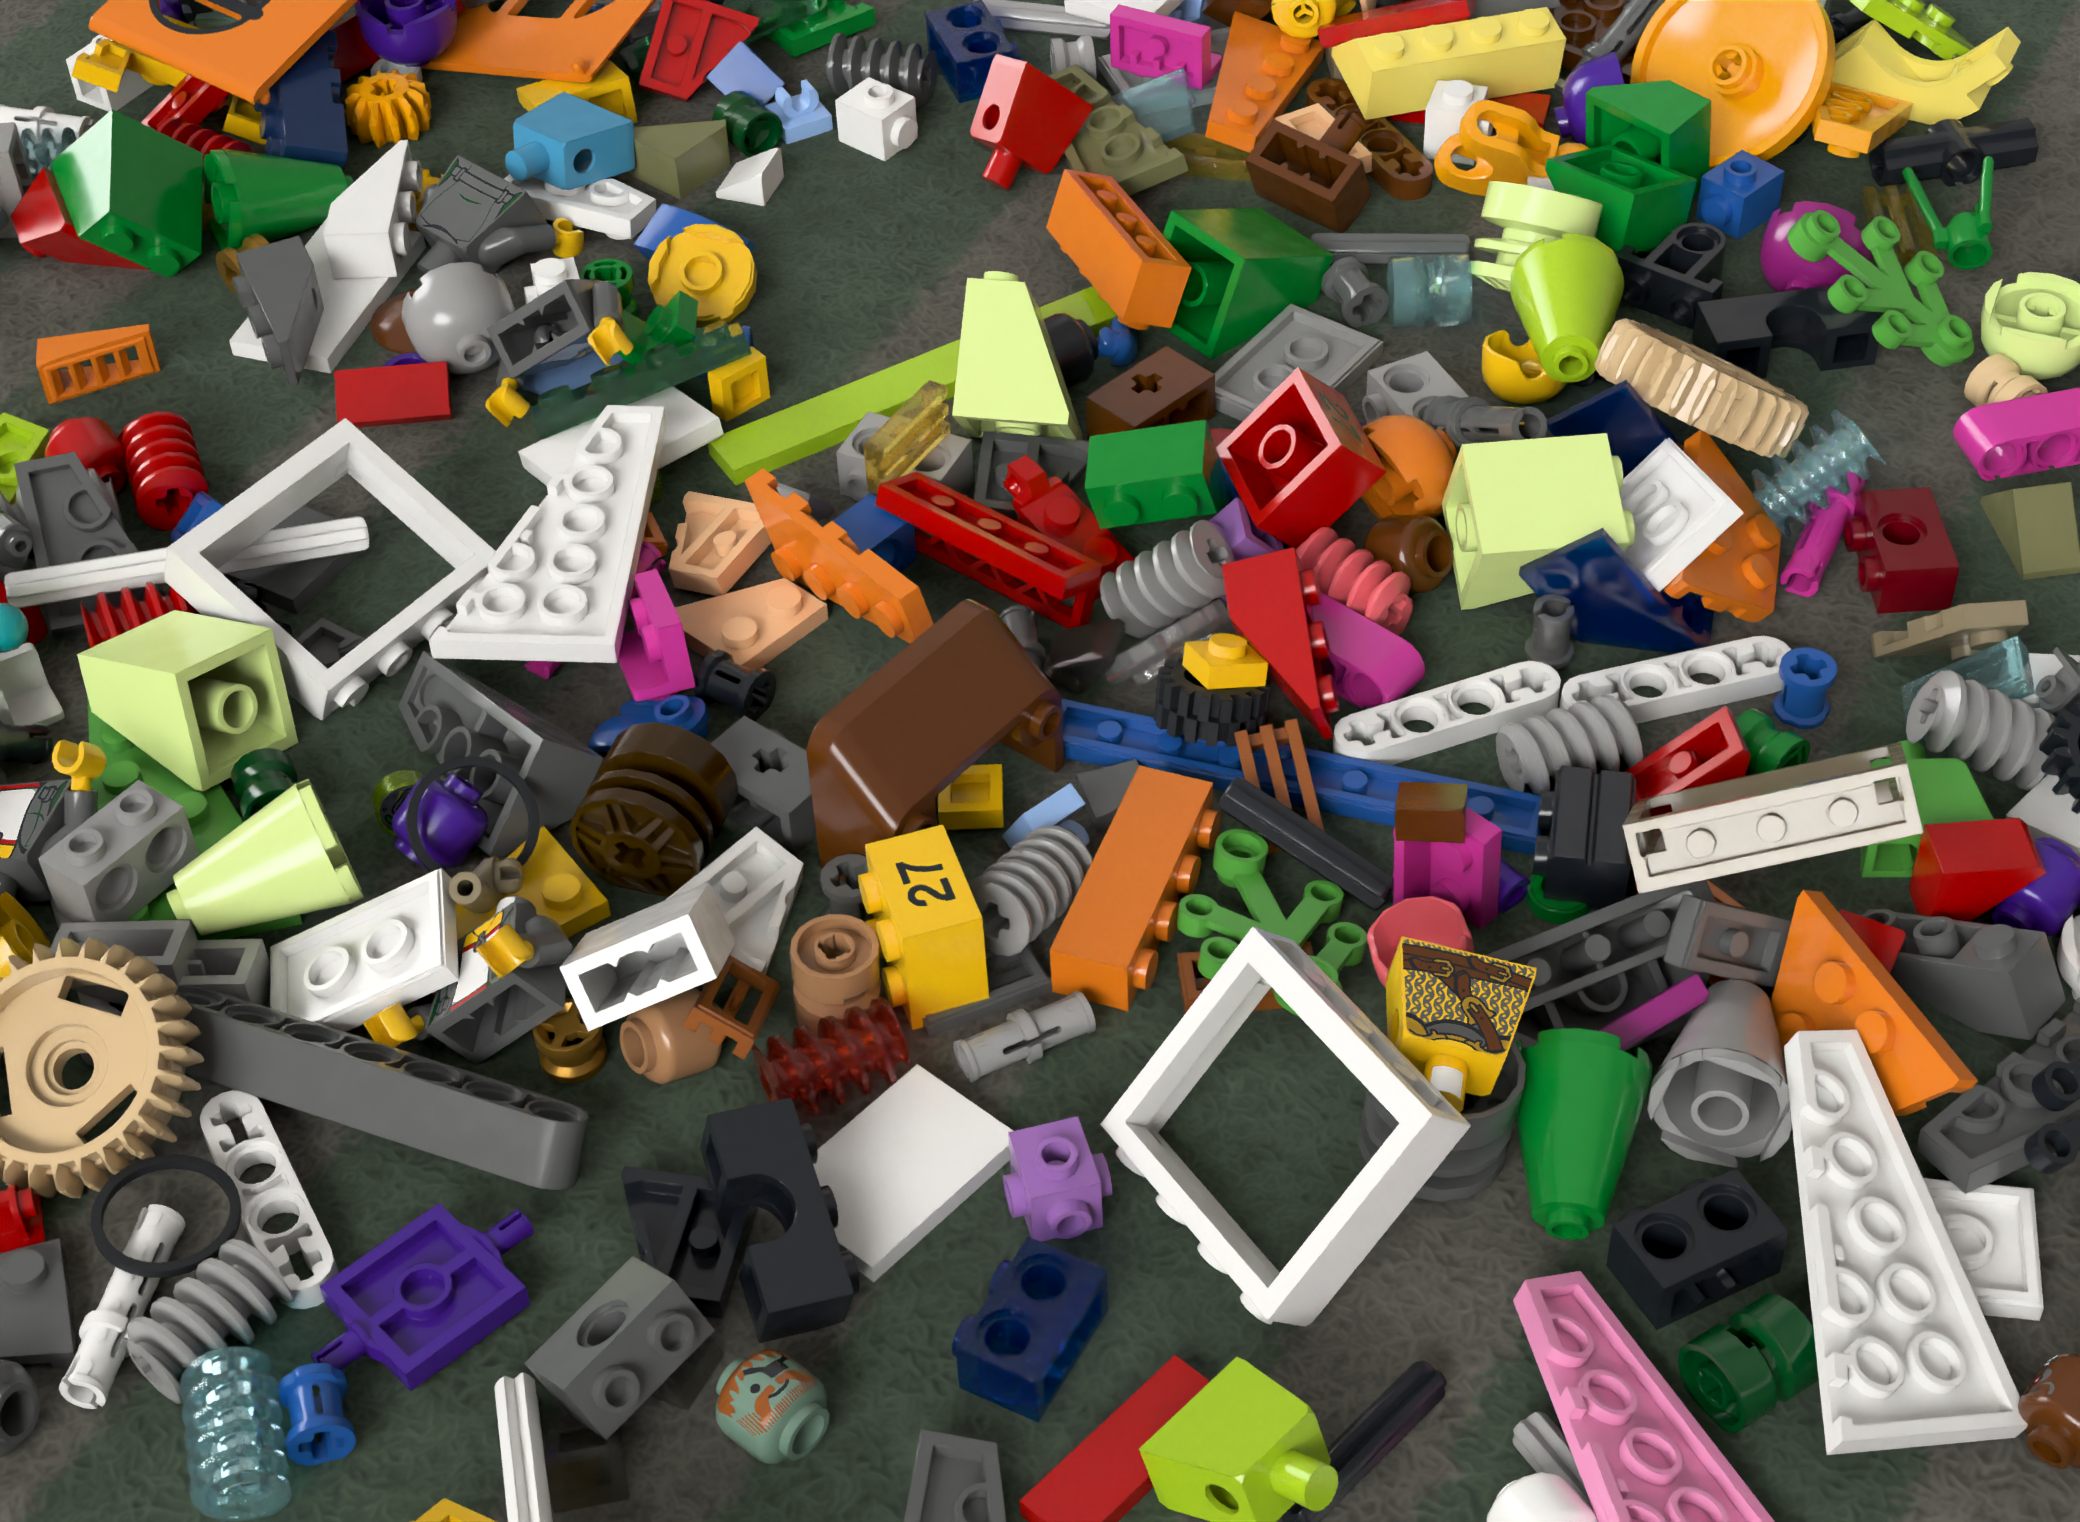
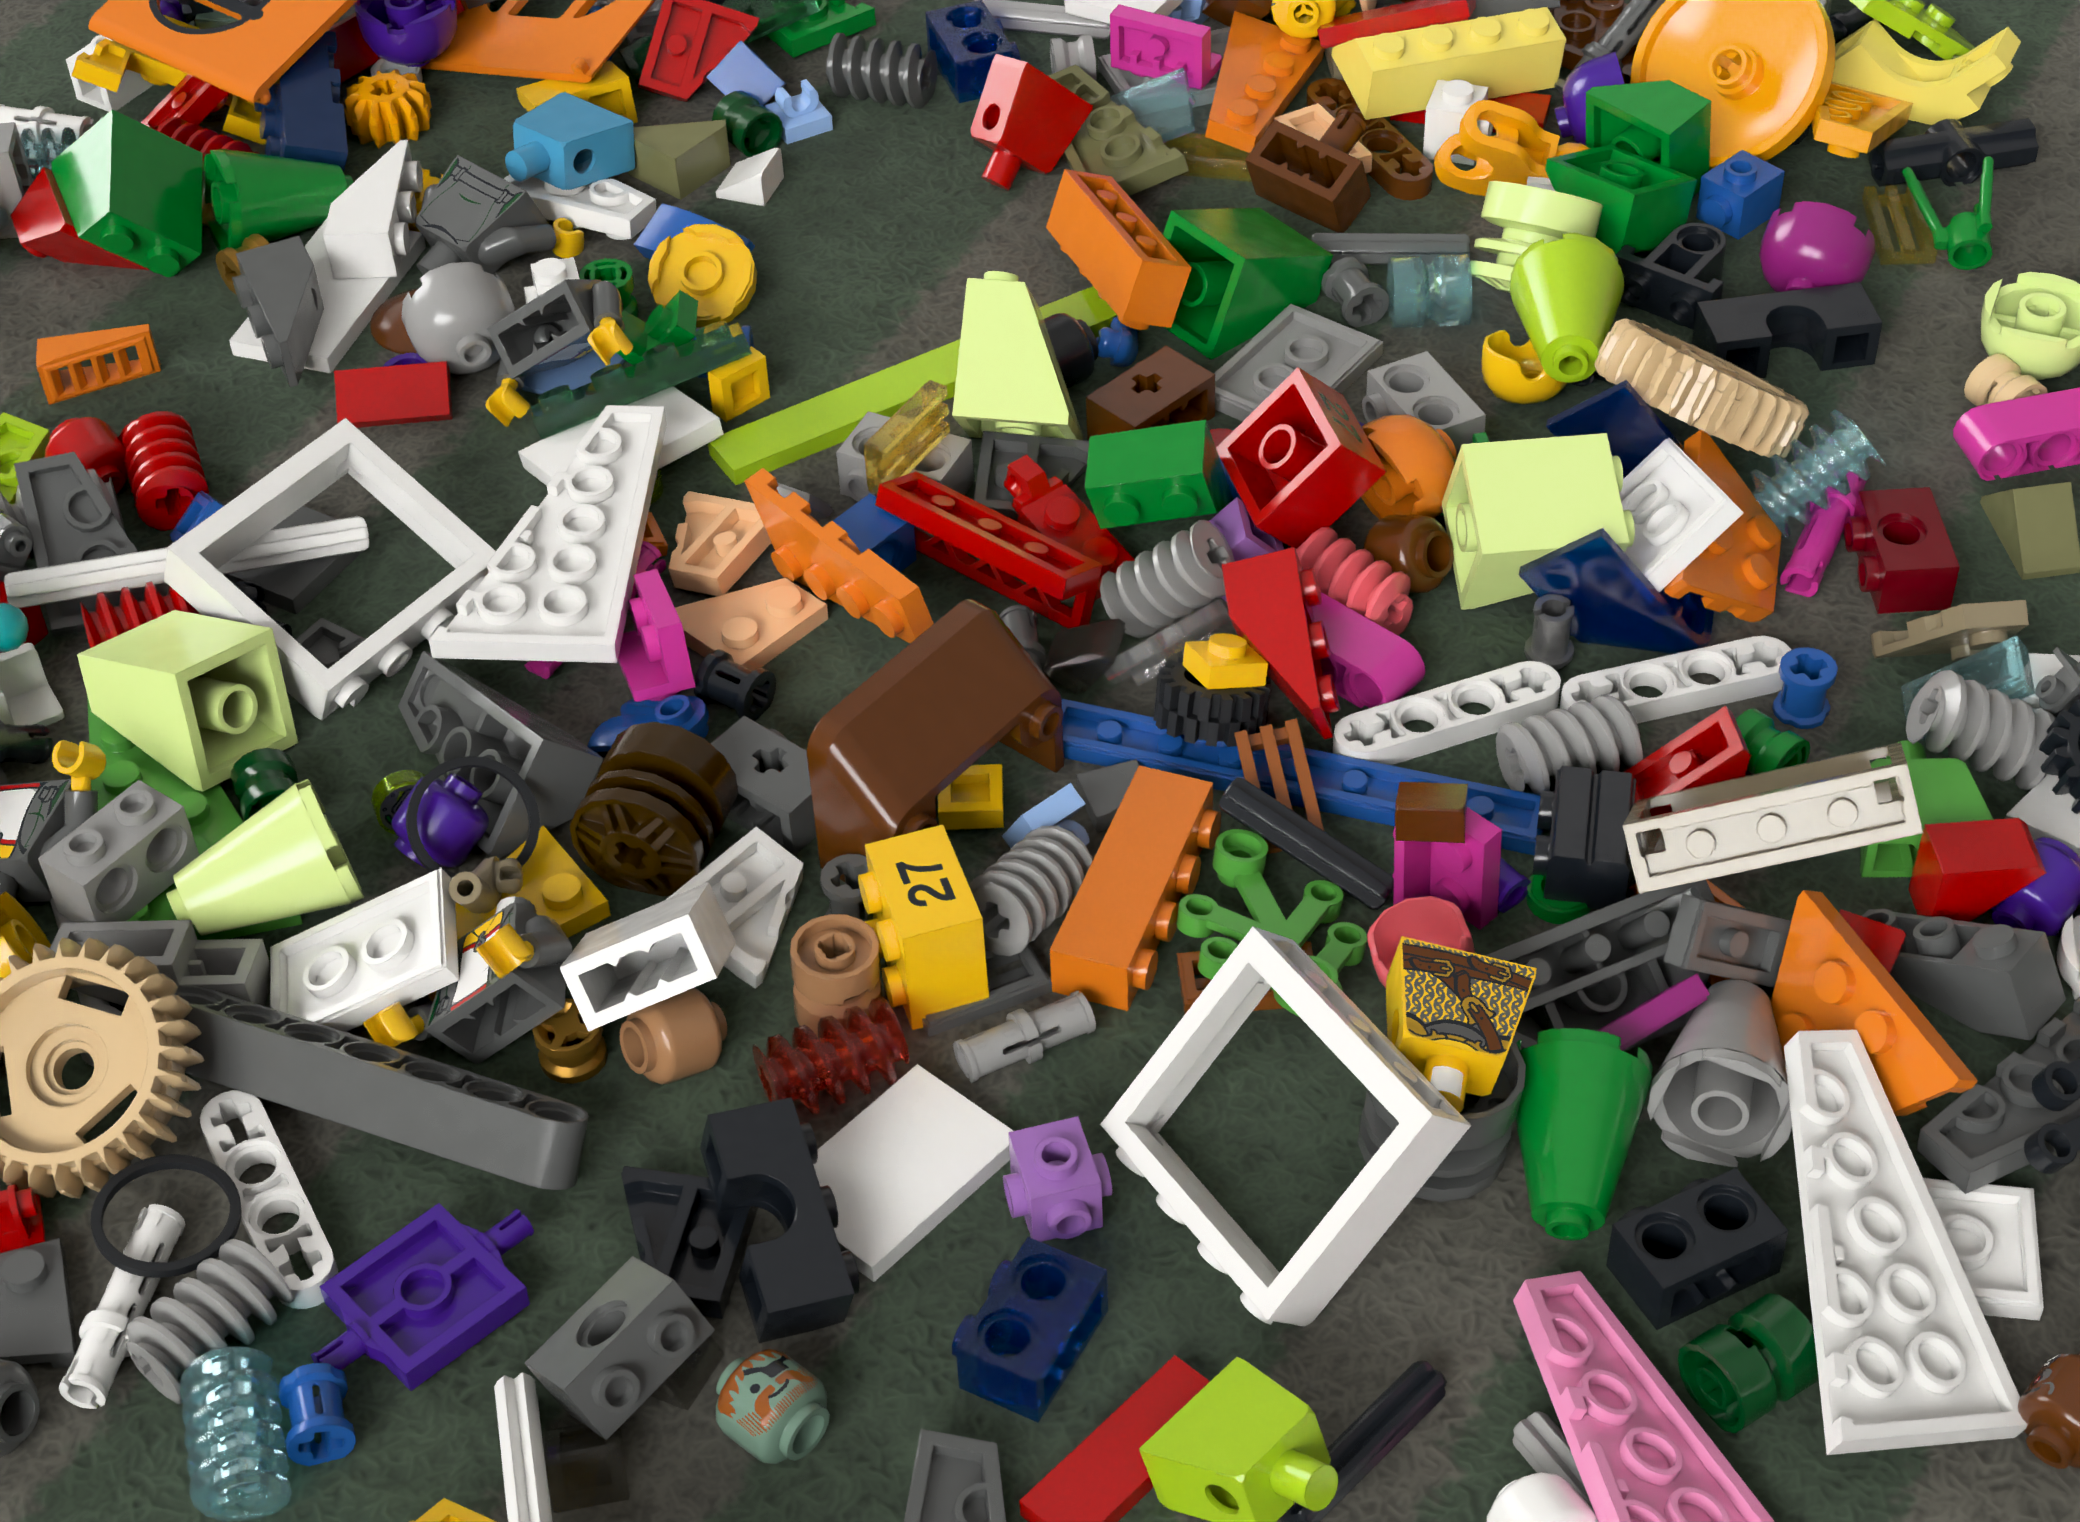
(723, 1021): dark orange tile -> none
(876, 119): white brick -> none
(1476, 421): dark grey pin -> none
(1941, 336): bright green plant -> none

